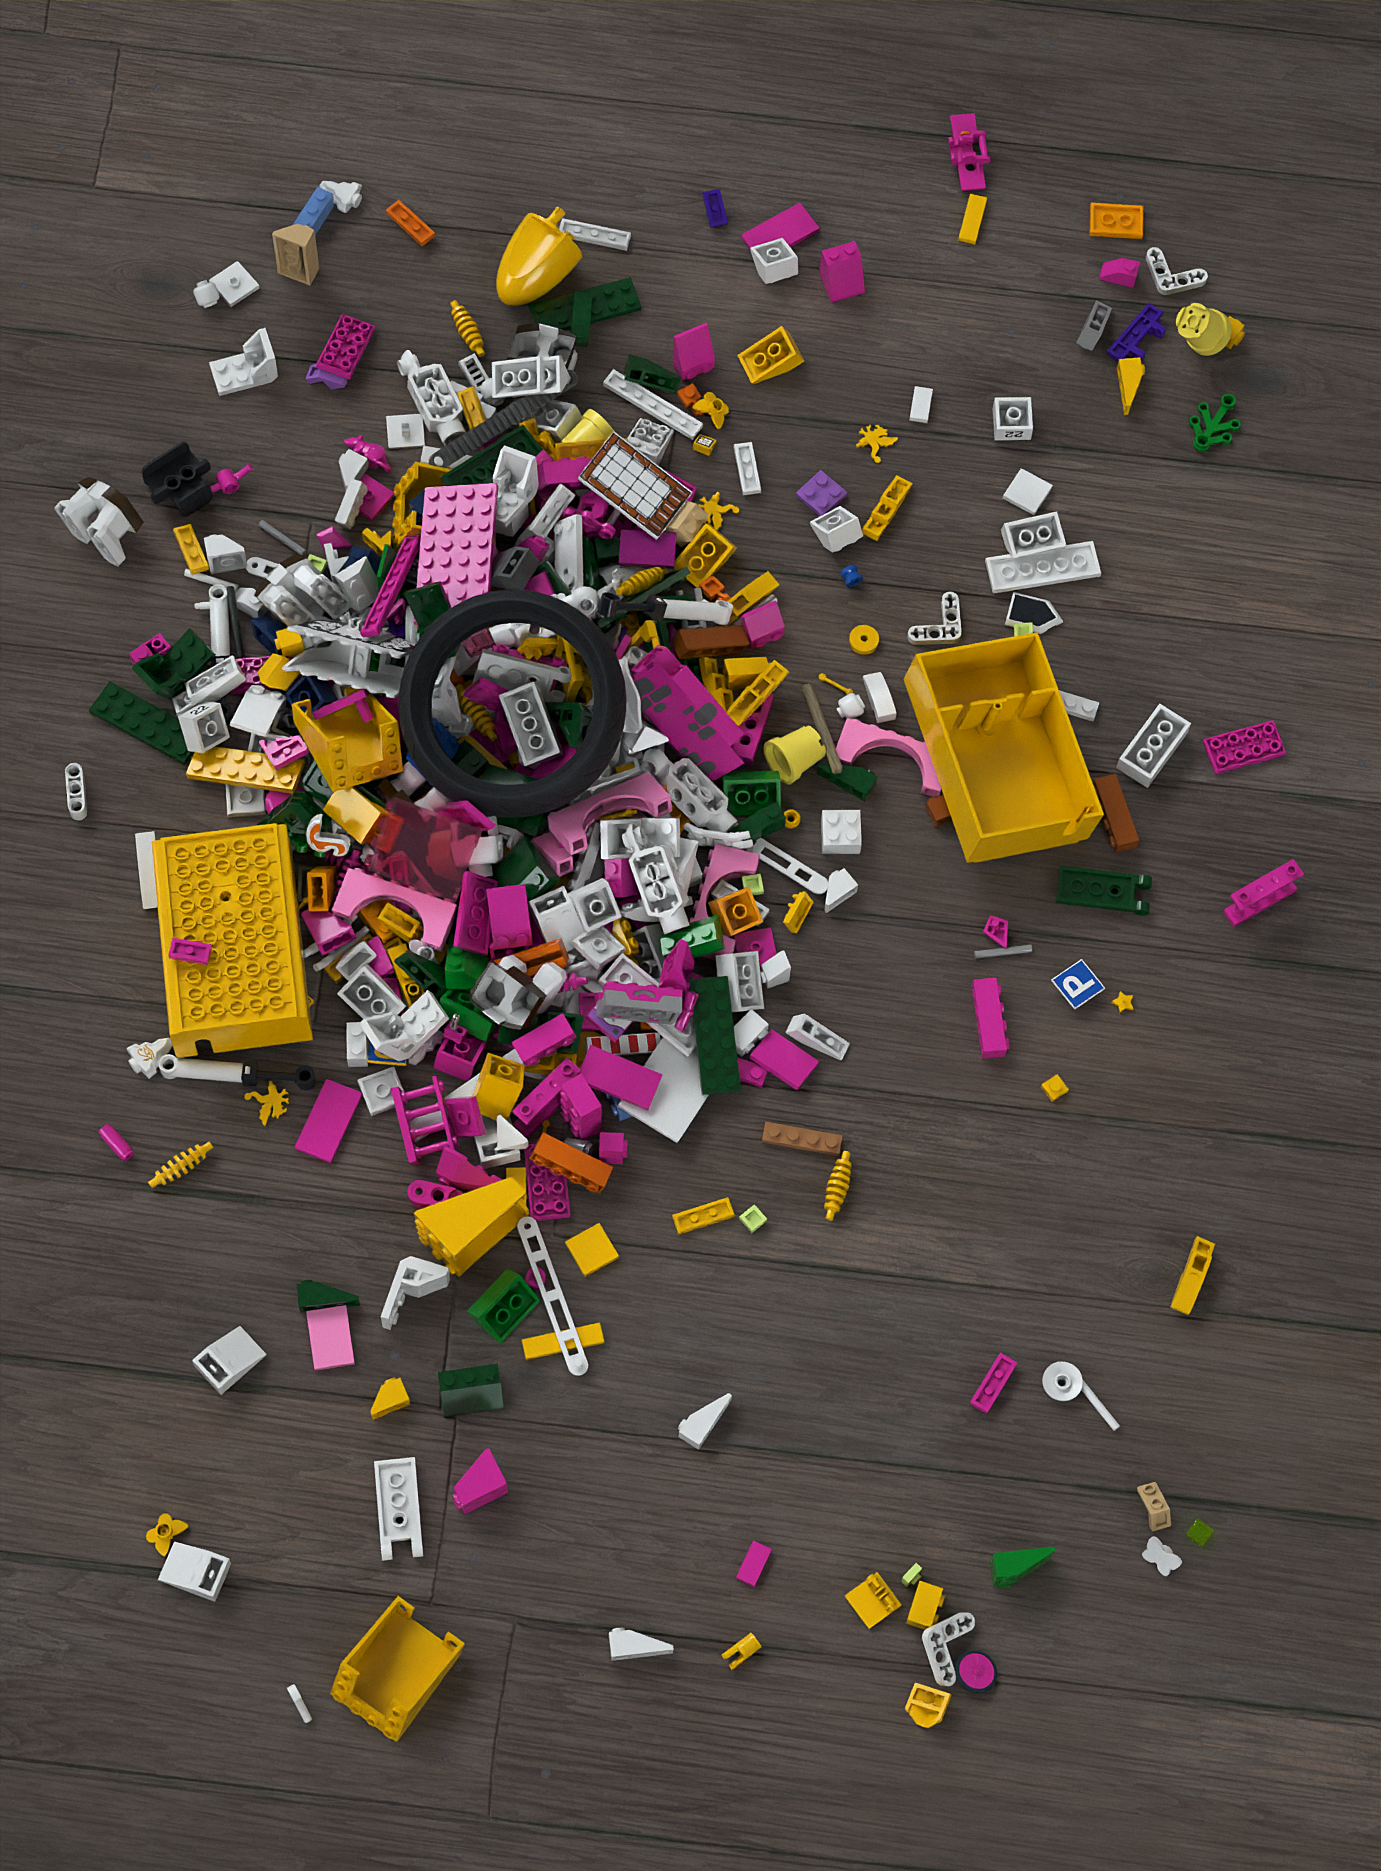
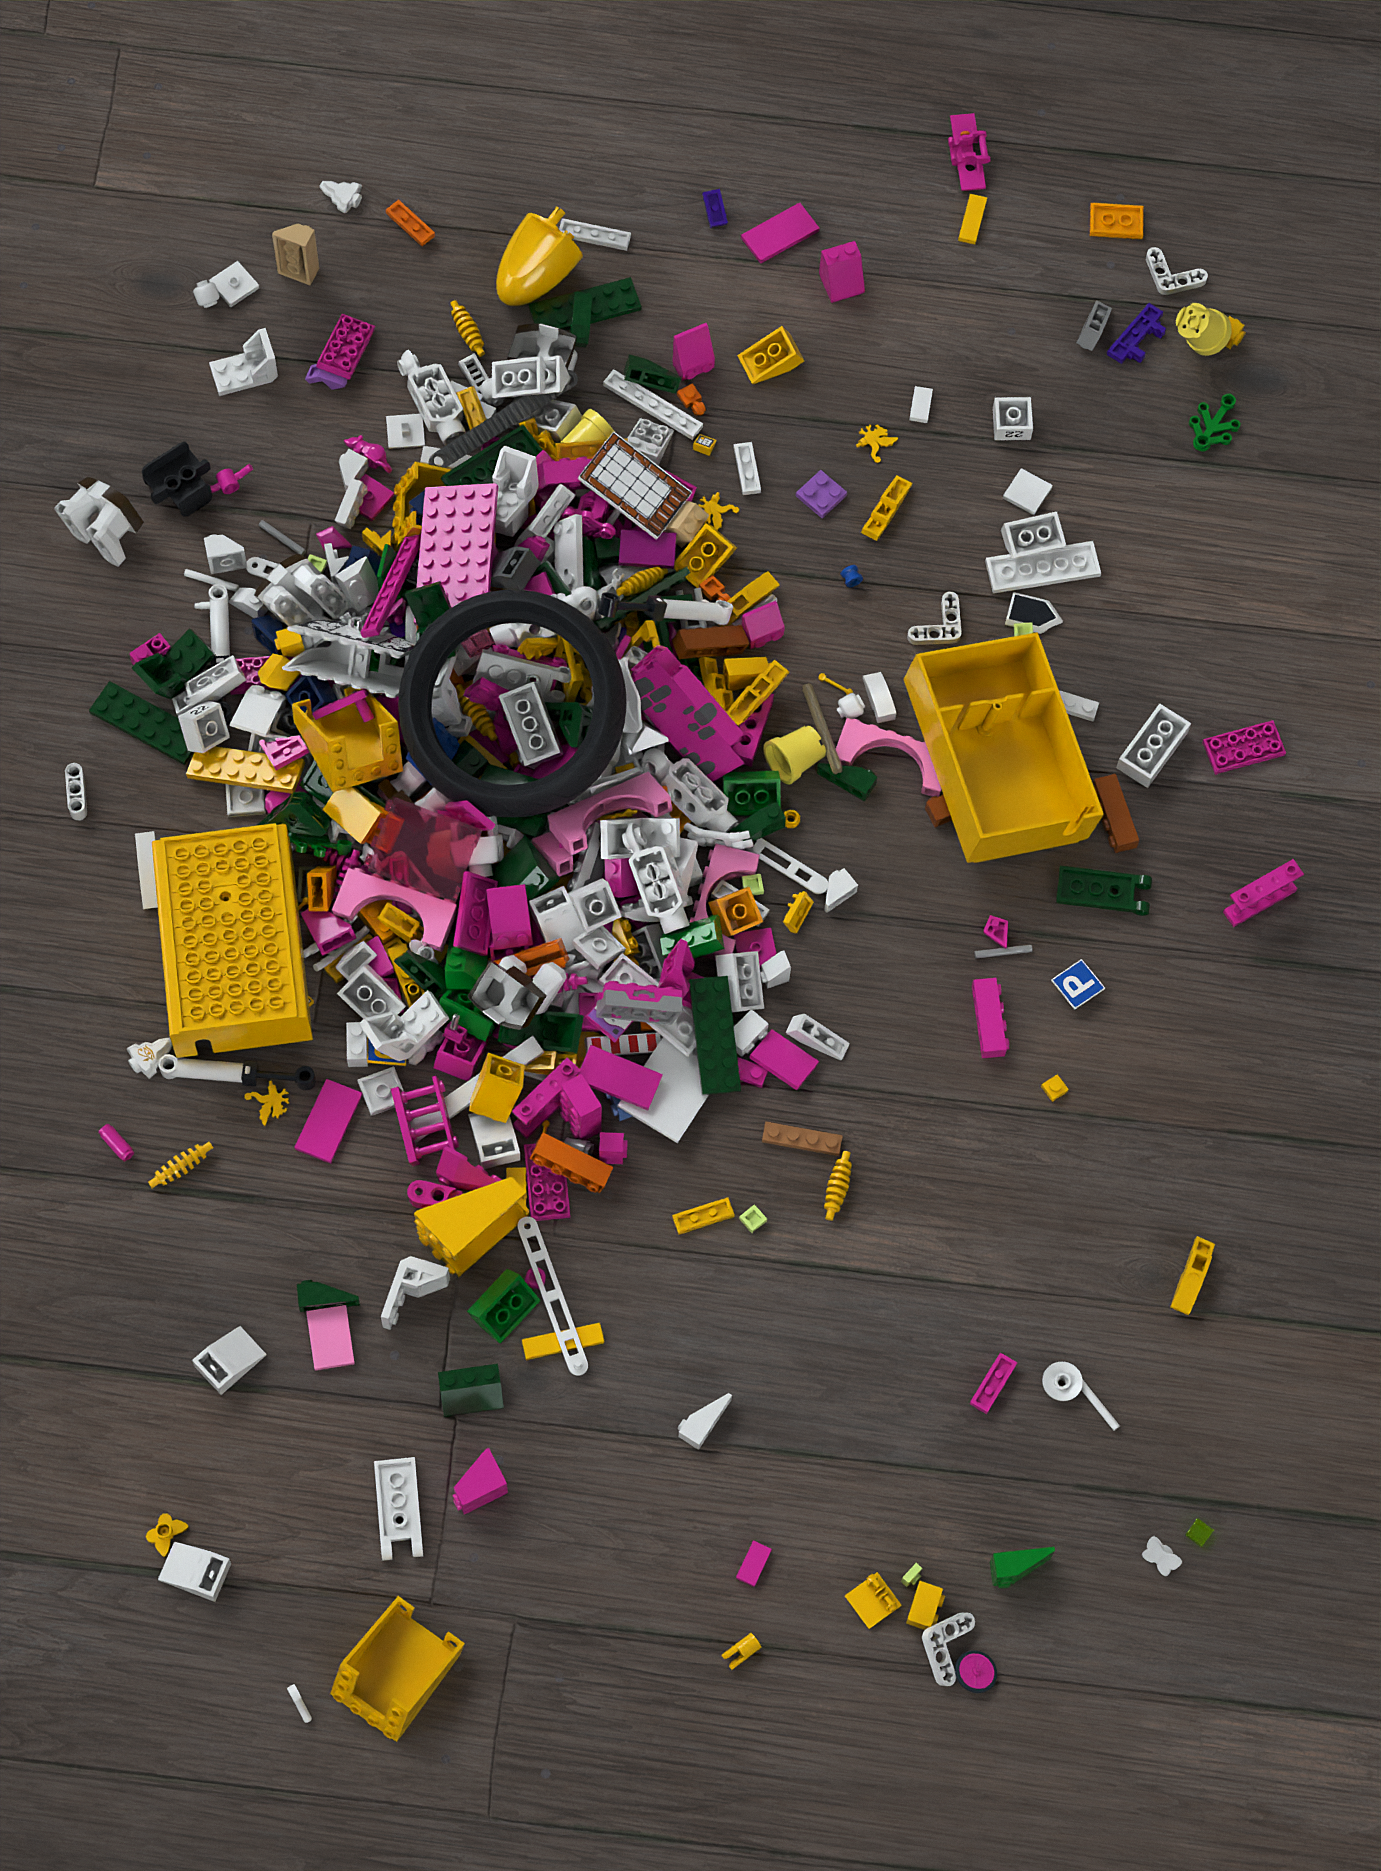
(190, 951): dark pink plate -> none
(191, 549): yellow tile -> none
(235, 622): pearl dark grey bar -> none
(316, 209): medium blue brick -> none
(325, 841): white animal -> none
(389, 1398): yellow slope -> none
(465, 1116): dark pink tile -> none
(508, 1137): white slope -> none
(544, 1040): dark pink brick -> none
(591, 1249): yellow tile -> none
(630, 1644): white slope -> none
(687, 1011): dark pink pin -> none
(714, 407): yellow animal -> none
(774, 260): white slope -> none
(837, 529): white slope -> none
(841, 831): white brick -> none
(863, 647): yellow piece -> none
(927, 1705): yellow slope -> none
(1120, 272): dark pink slope -> none
(1123, 1002): yellow piece -> none
(1129, 377): yellow slope -> none
(1156, 1506): tan bracket -> none

